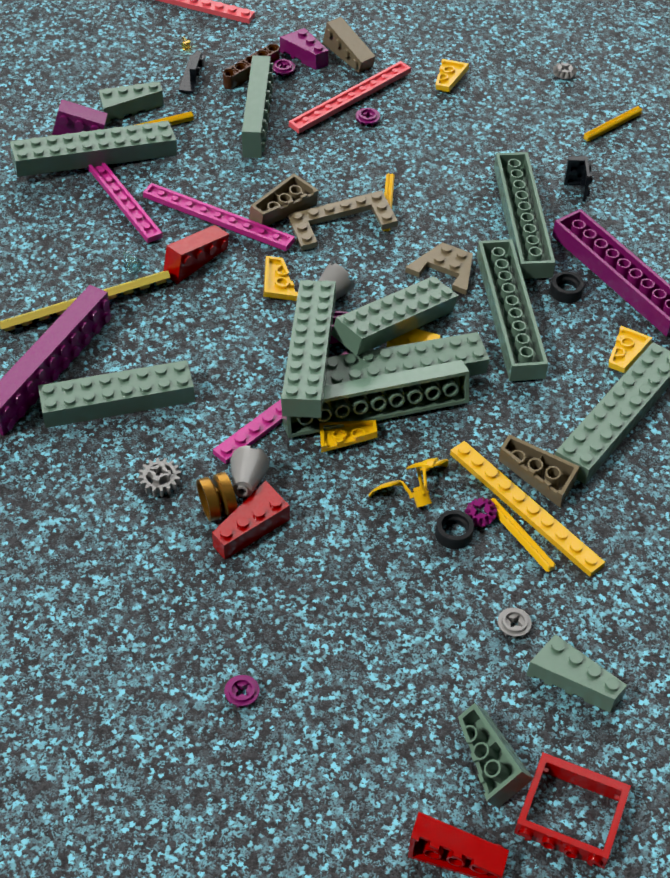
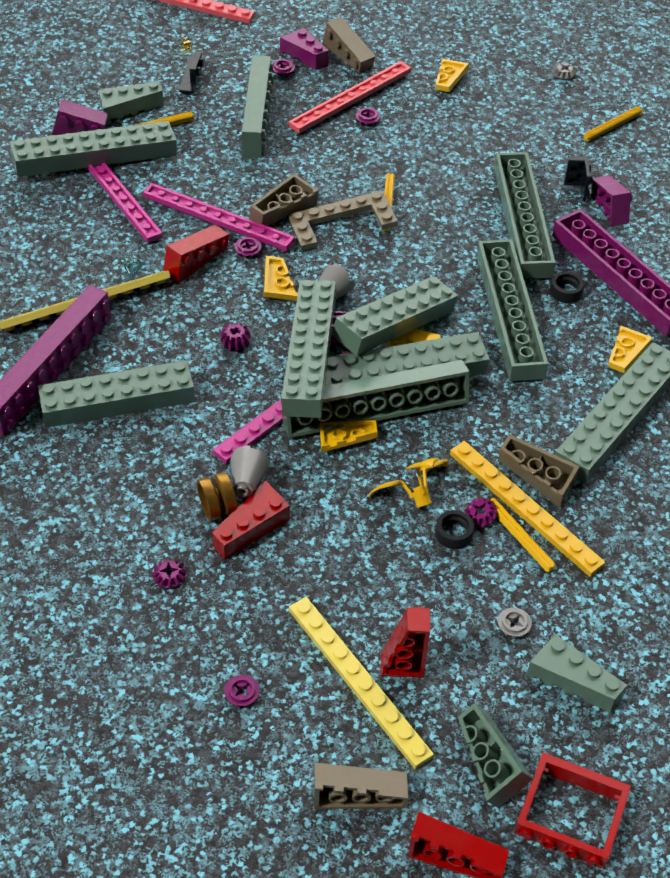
(159, 477): light grey gear -> none
(177, 576): none -> magenta gear
(235, 337): none -> magenta gear
(240, 72): reddish brown beam -> none
(253, 243): none -> magenta gear
(358, 788): none -> dark tan wedge
(361, 683): none -> light yellow plate
(408, 645): none -> red wedge
(448, 261): dark tan wing -> none
(613, 198): none -> magenta wedge

